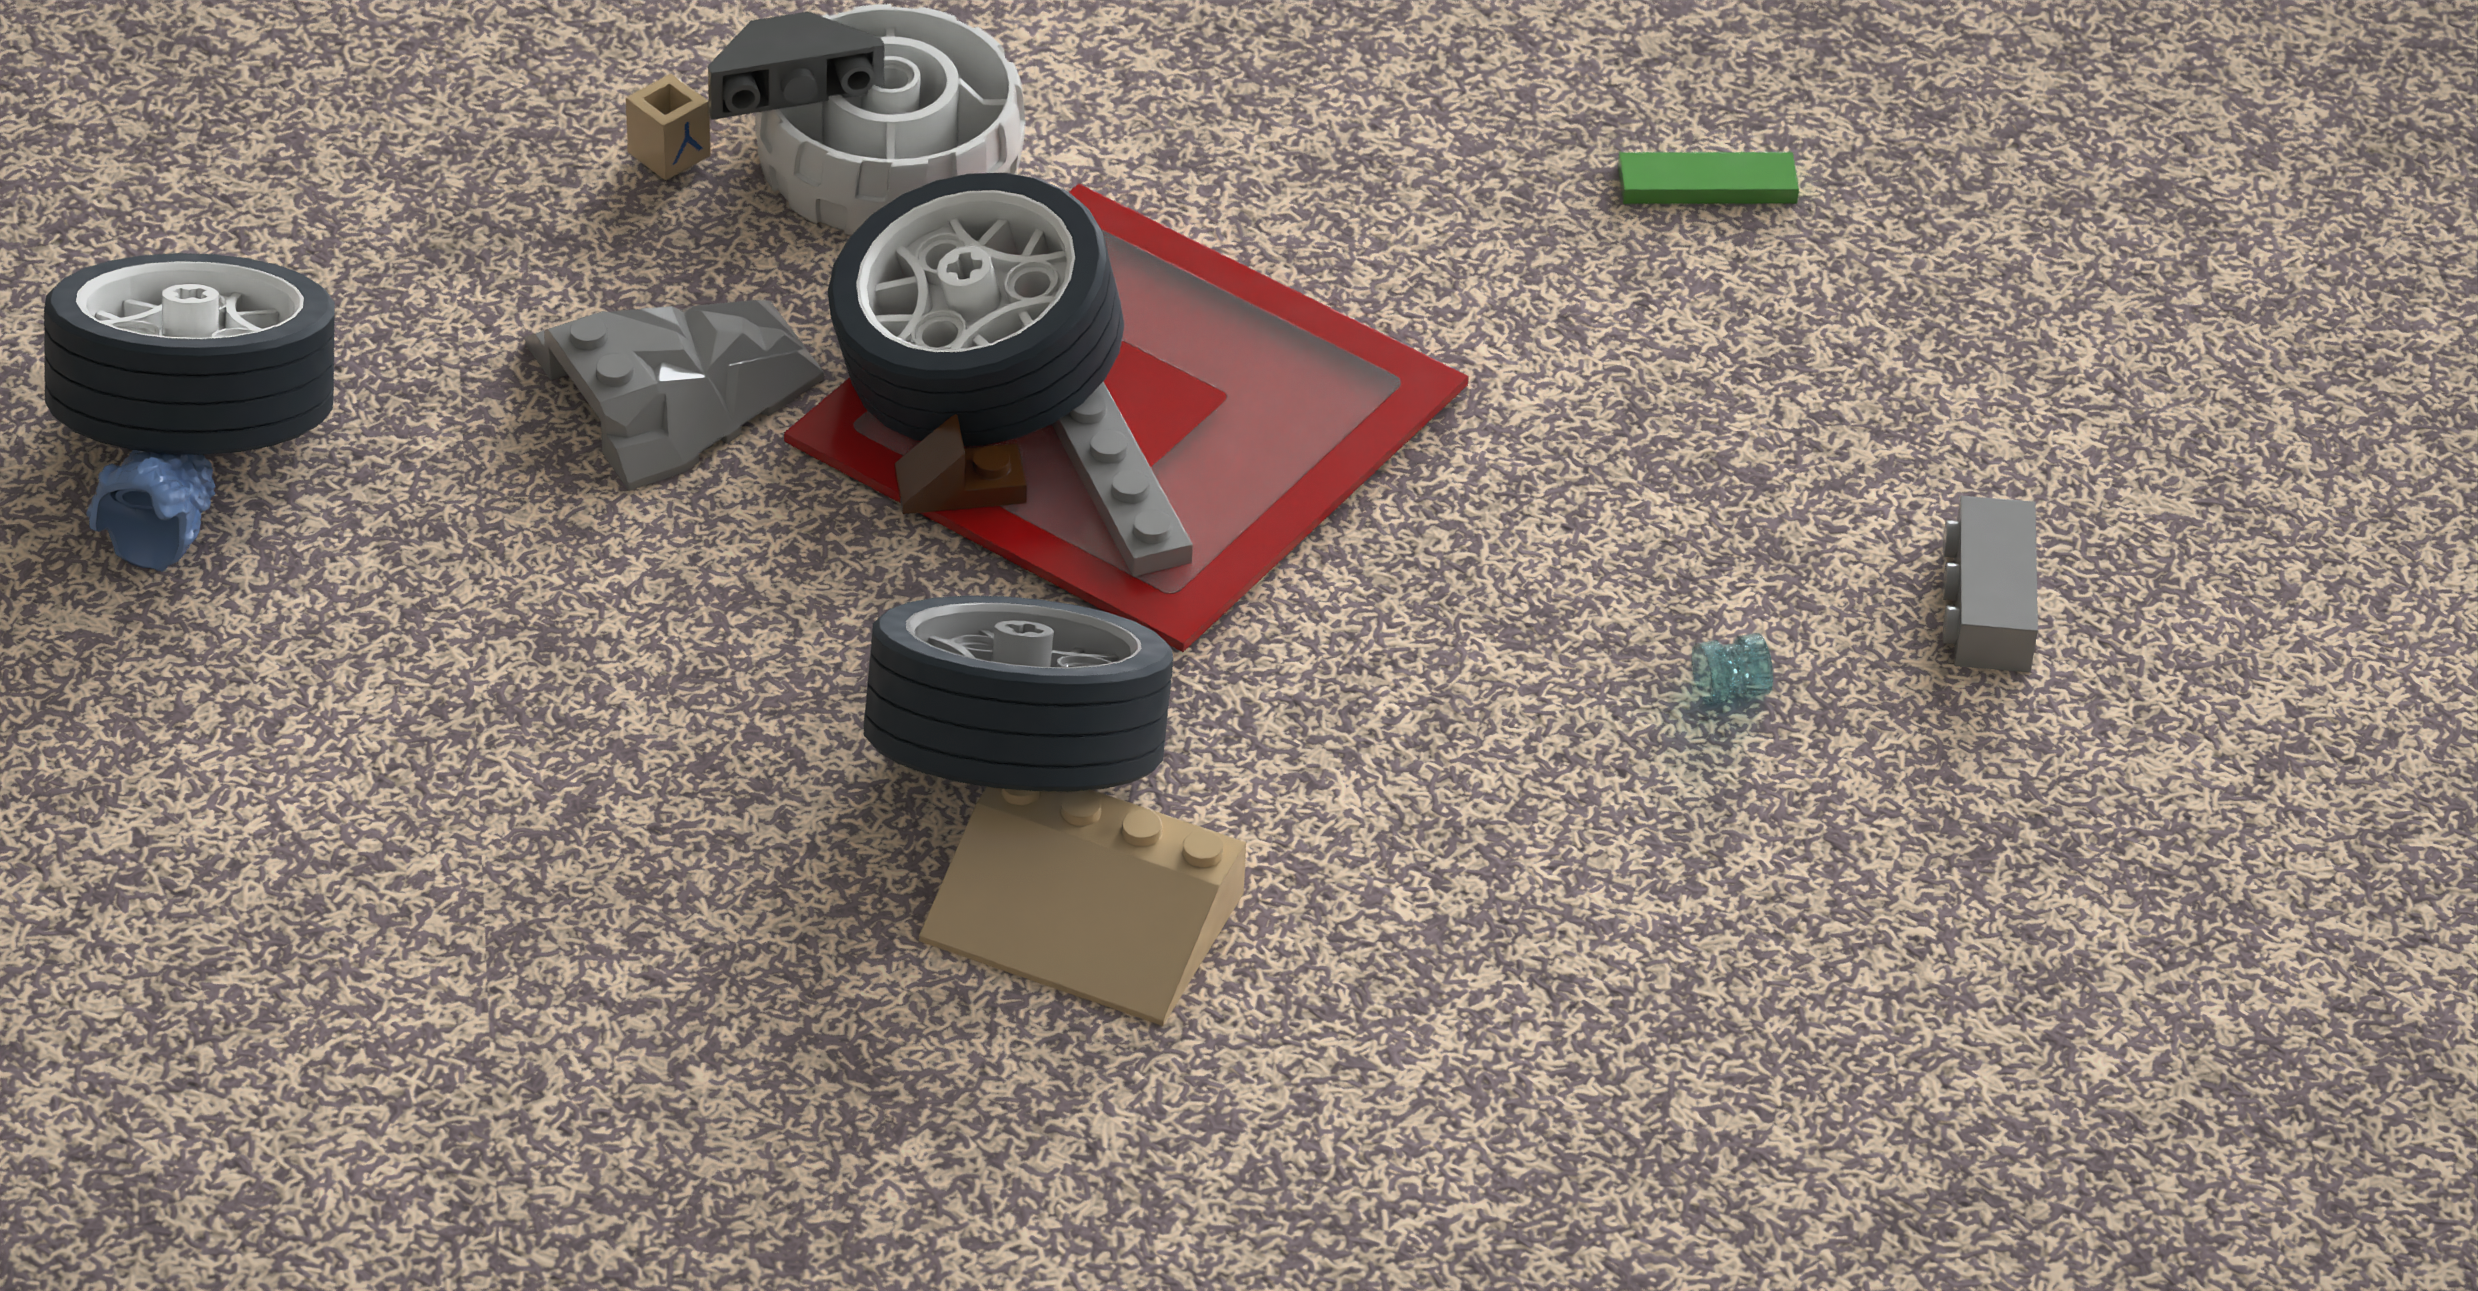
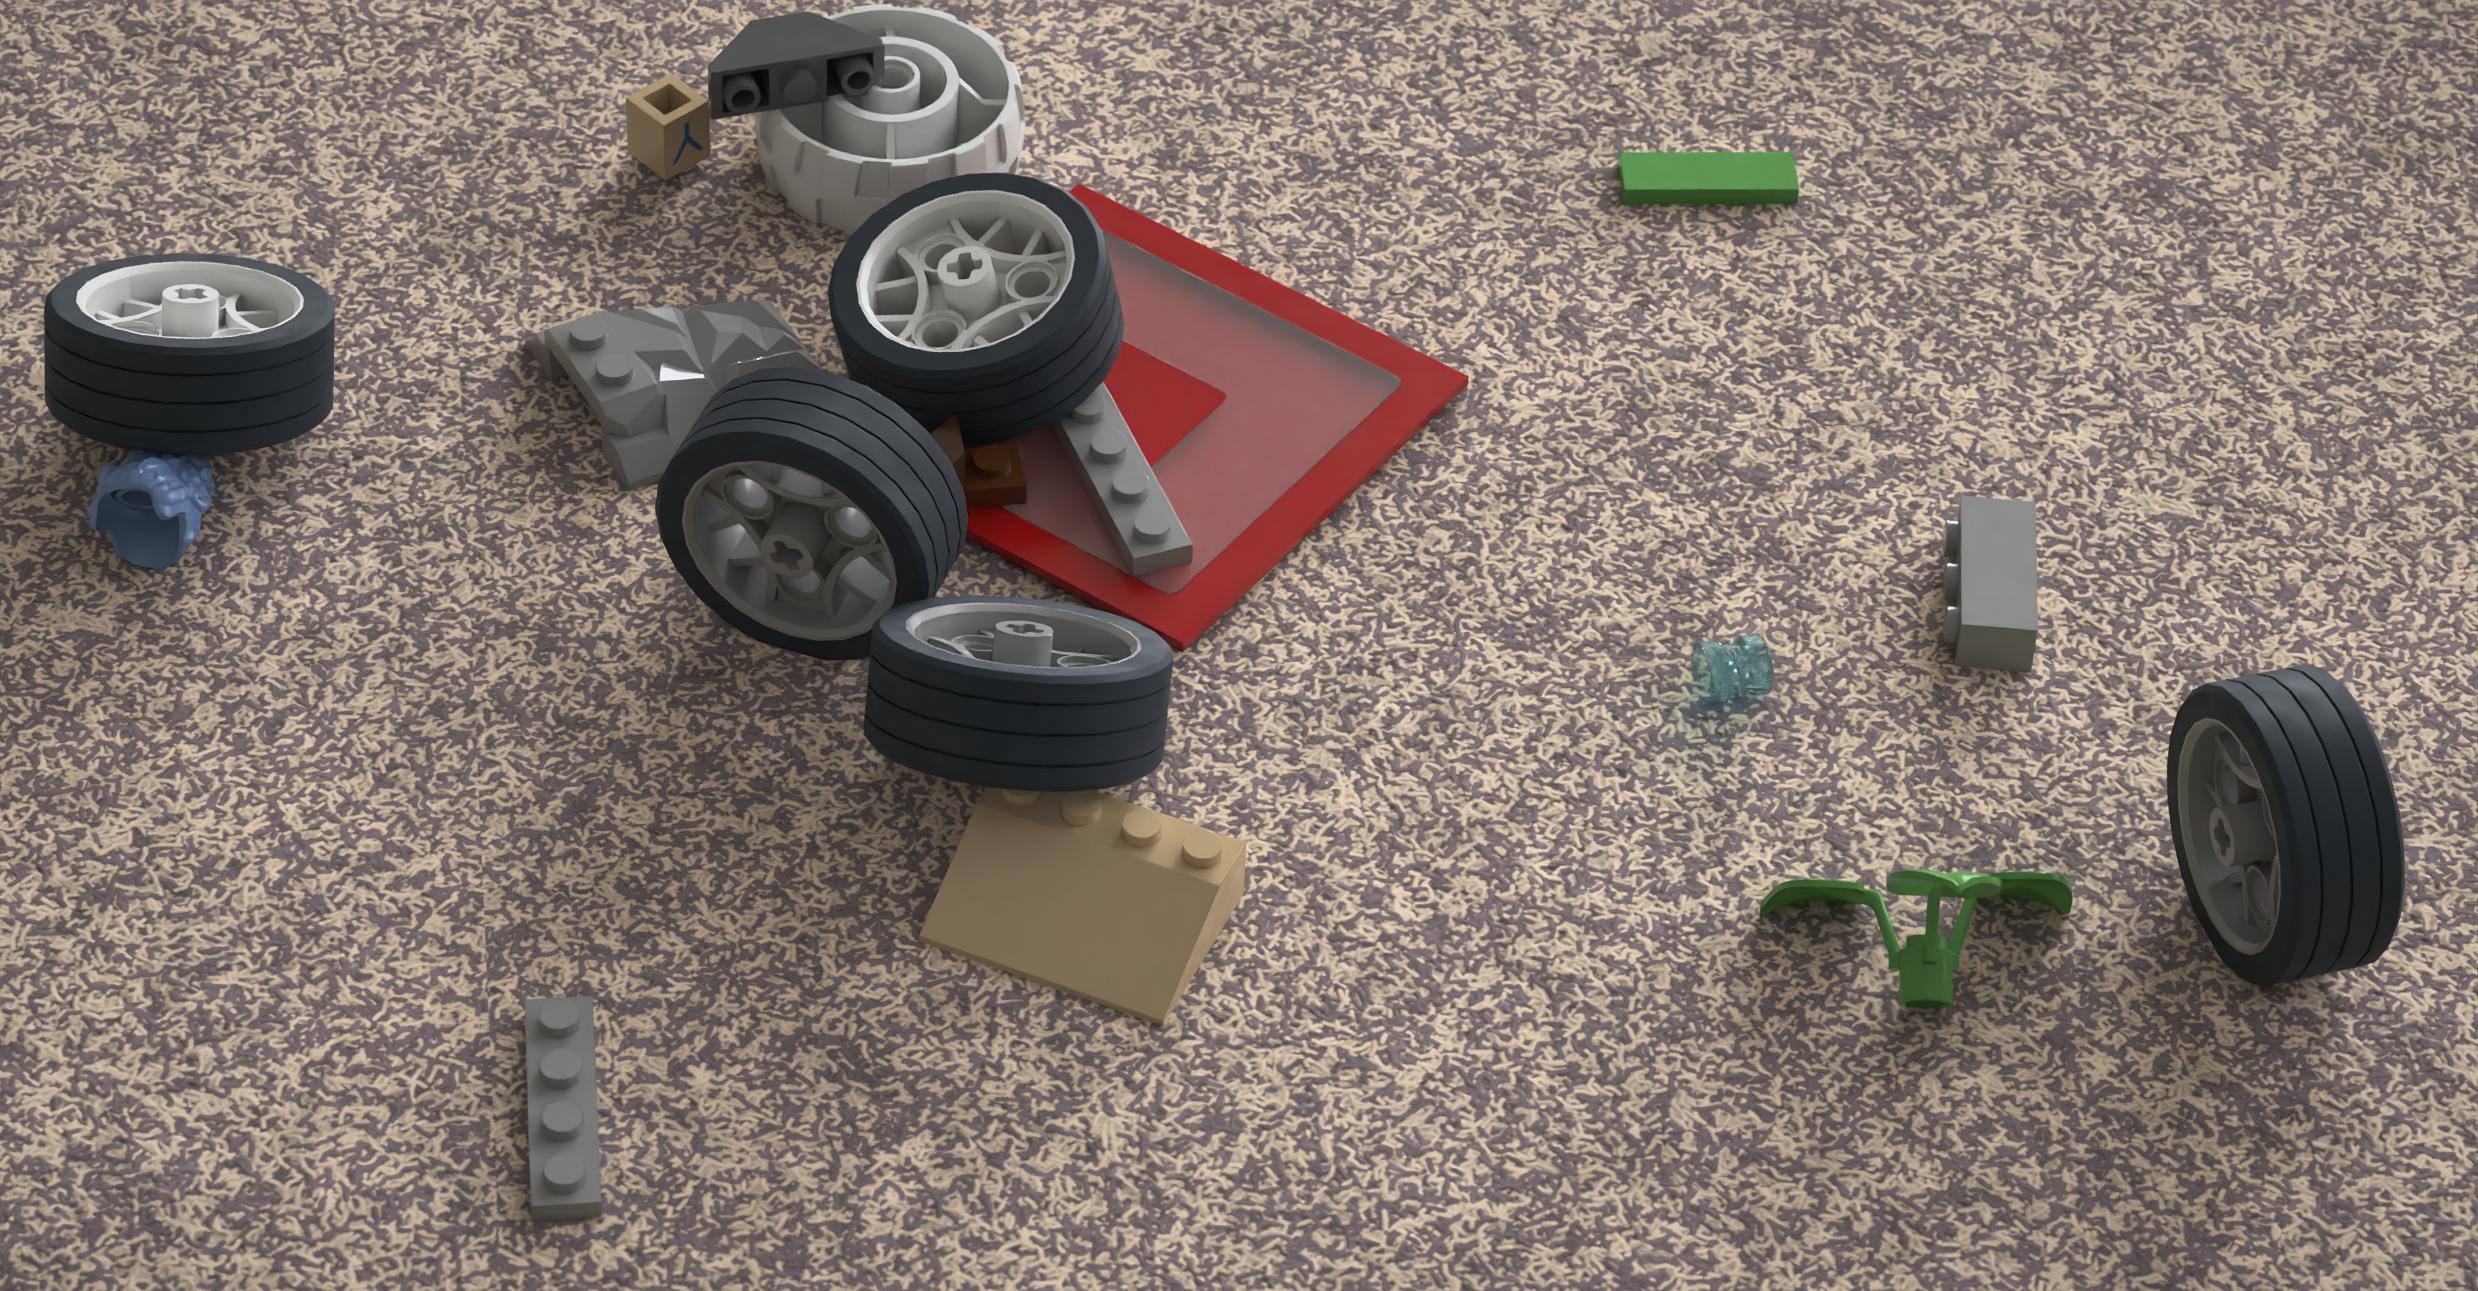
(562, 1108): none -> light grey plate
(809, 510): none -> wheel
(1926, 963): none -> bright green plant
(2285, 824): none -> black wheel

